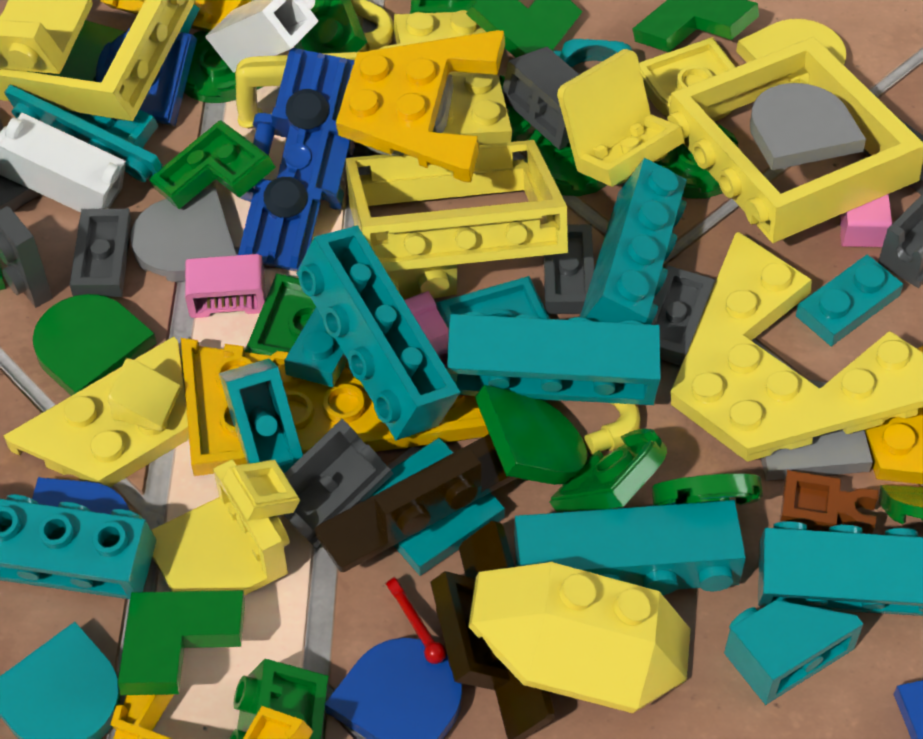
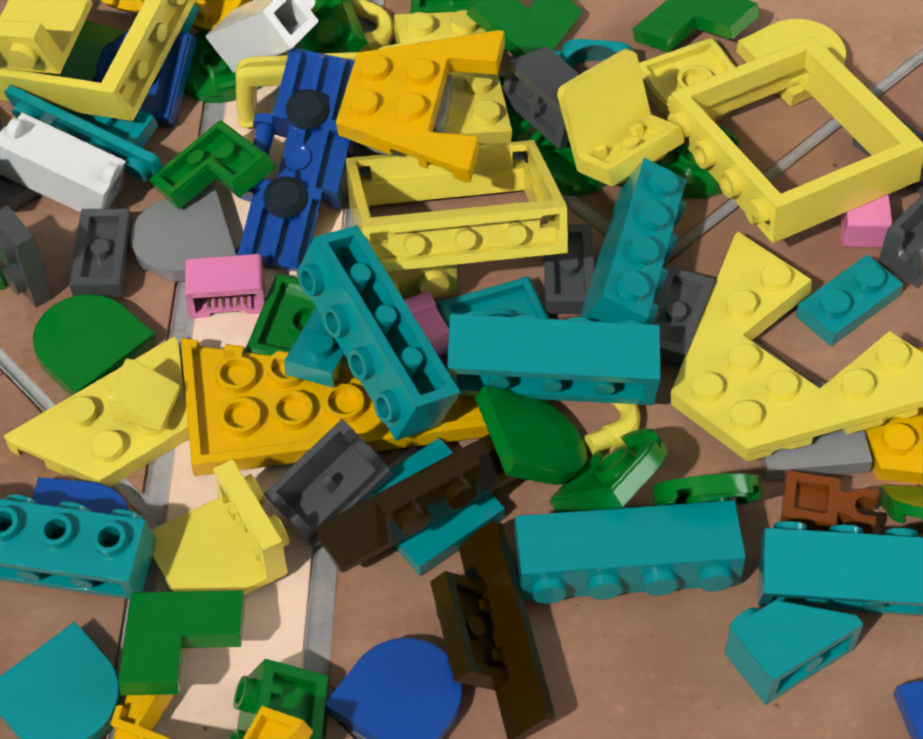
(261, 414): teal slope -> none
(261, 490): light yellow tile -> none
(434, 651): red hinge -> none
(581, 634): light yellow wedge -> none
(803, 126): light grey tile -> none

